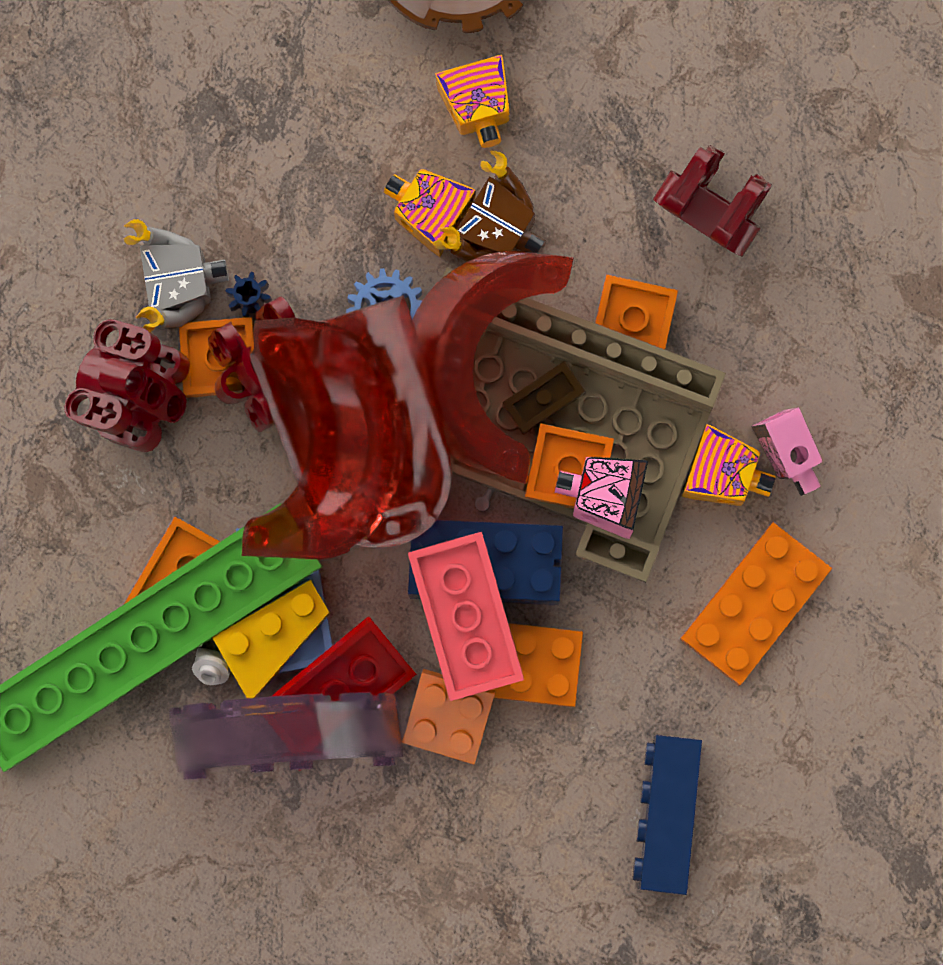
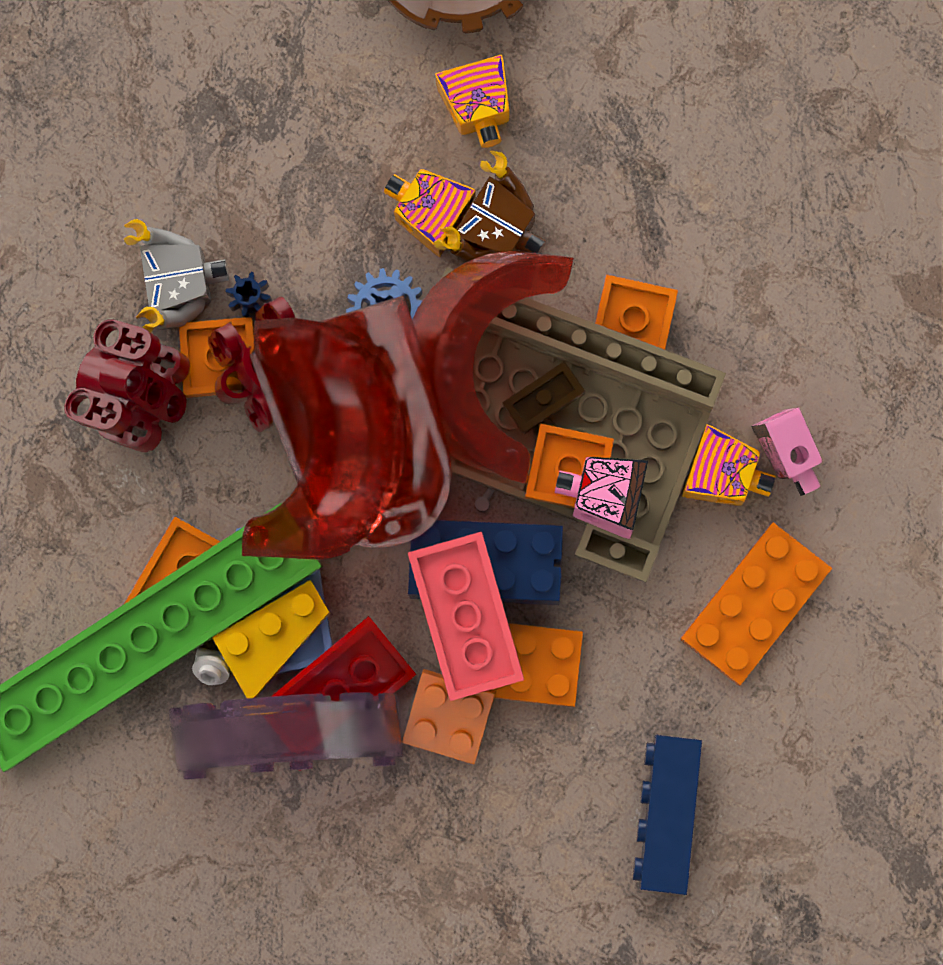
(707, 211): dark red piece -> none

